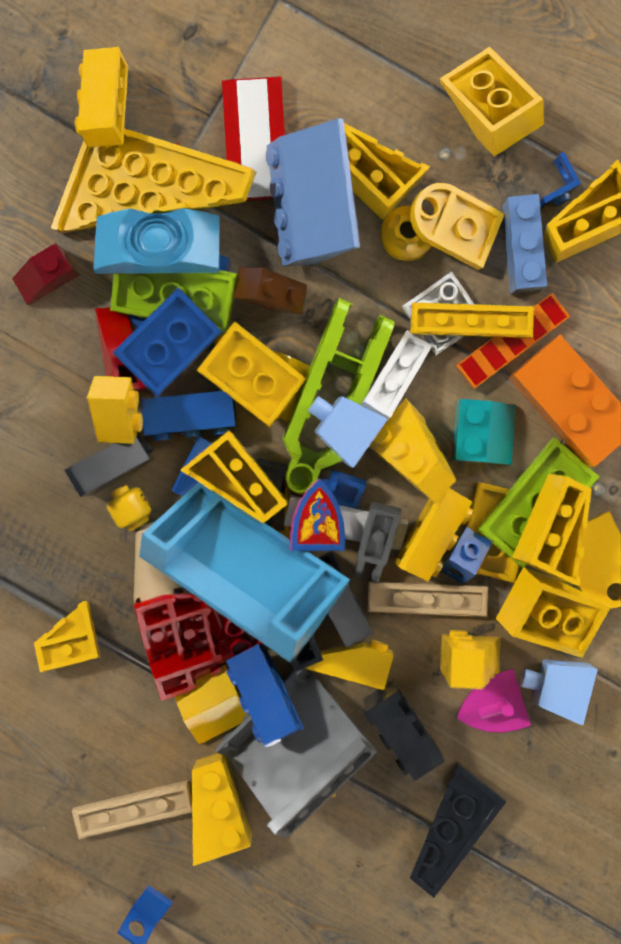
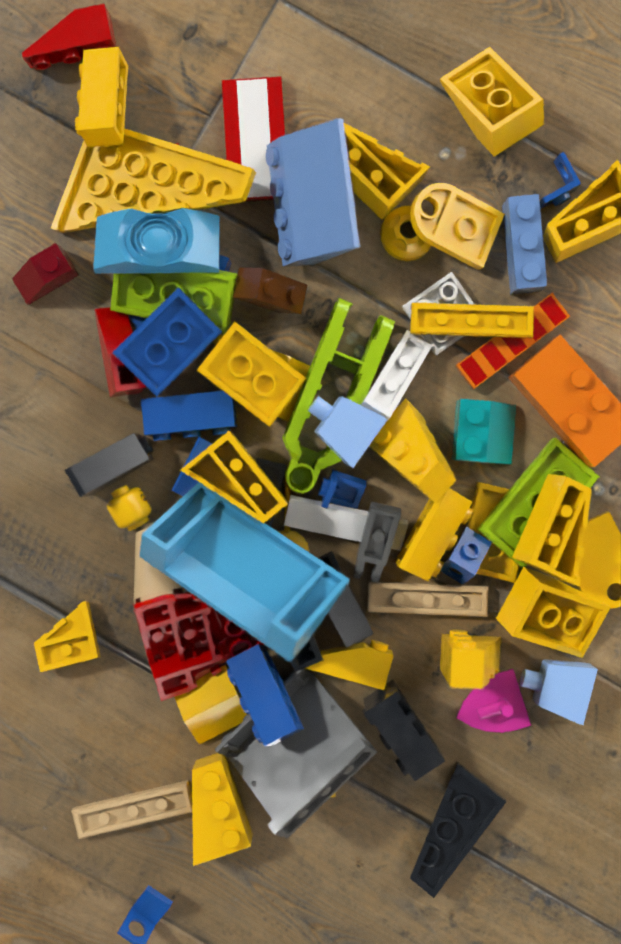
(67, 40): none -> red slope
(114, 409): yellow brick -> none
(317, 521): shield -> none

